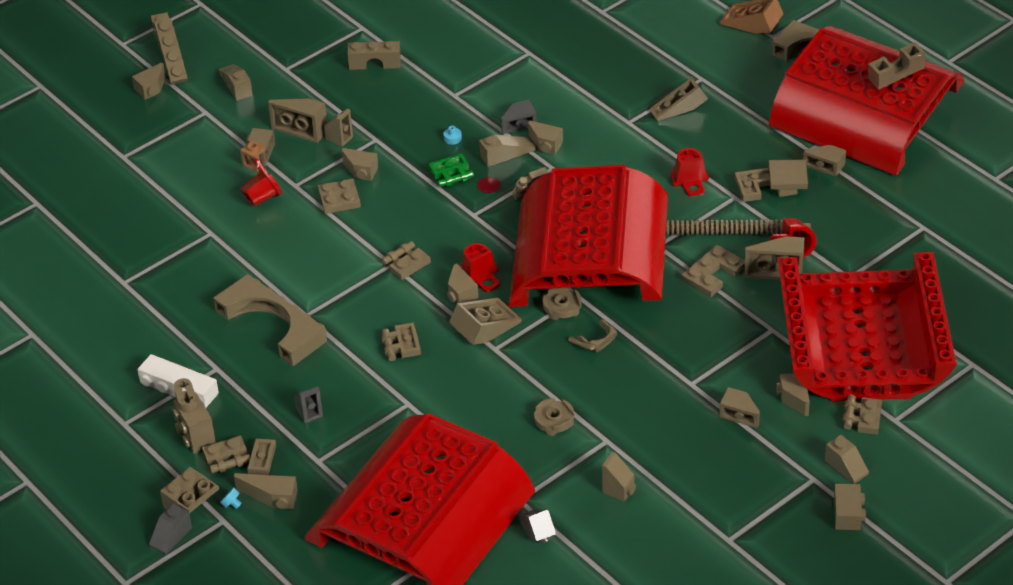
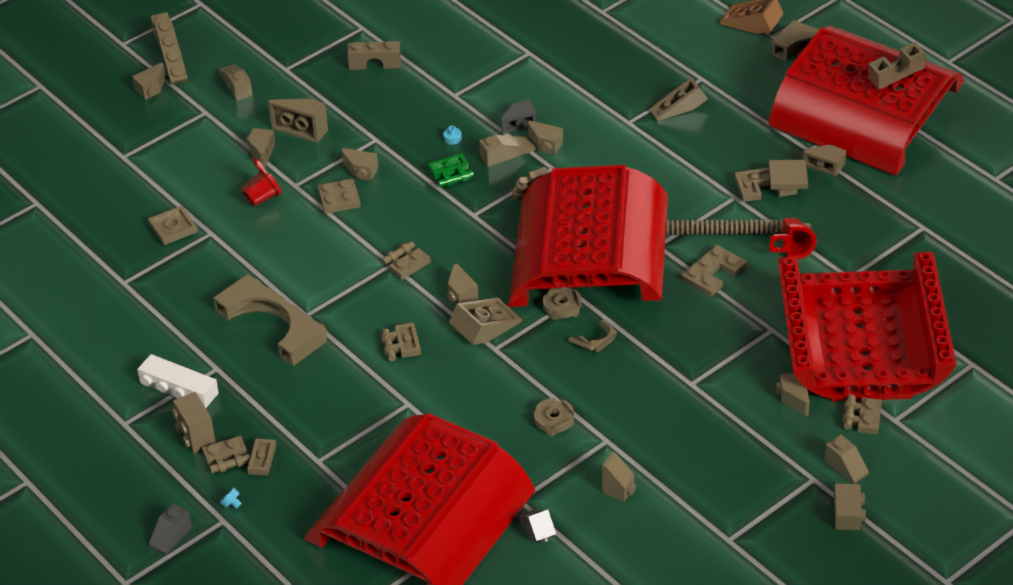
(172, 225): none -> dark tan plate
(181, 395): dark tan beam -> none
(188, 490): dark tan slope -> none
(251, 150): medium nougat bracket -> none
(268, 489): dark tan slope -> none
(308, 404): dark grey slope -> none
(339, 128): dark tan slope -> none
(480, 265): red container -> none
(489, 184): dark red sticker -> none
(689, 171): red container -> none
(739, 407): dark tan slope -> none
(762, 258): dark tan slope -> none

